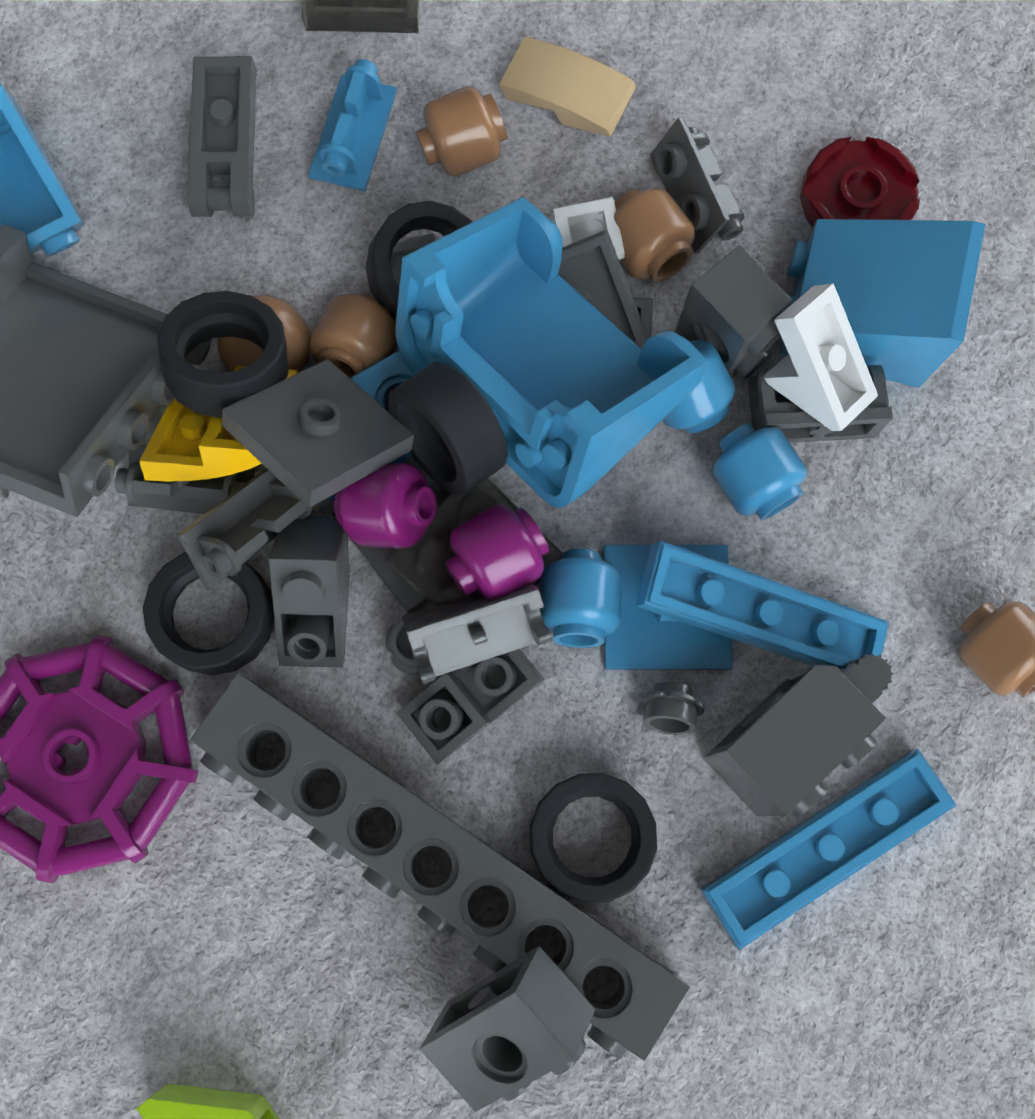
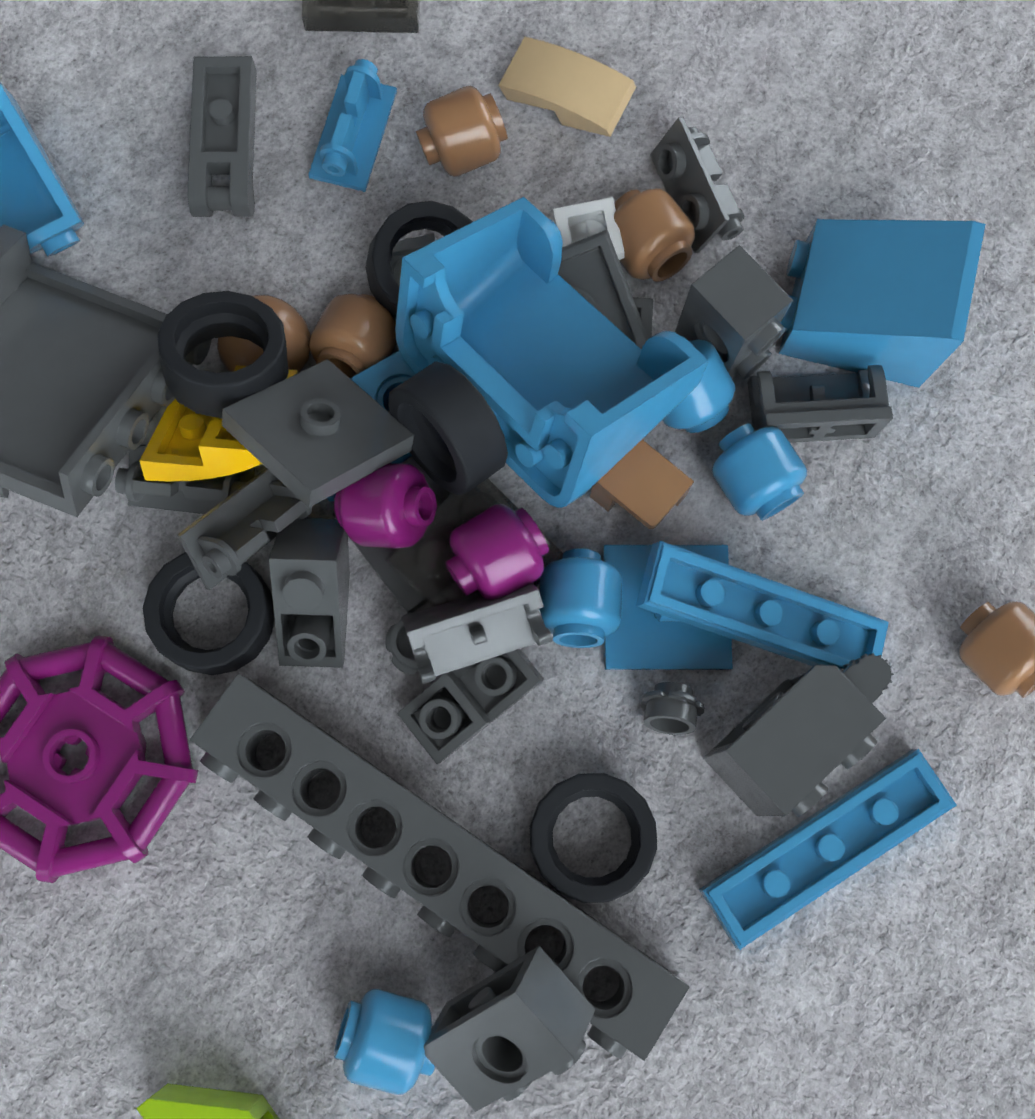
(384, 1041): none -> dark azure head
(643, 485): none -> medium nougat panel
(824, 362): white slope -> none
(860, 182): dark red tile -> none

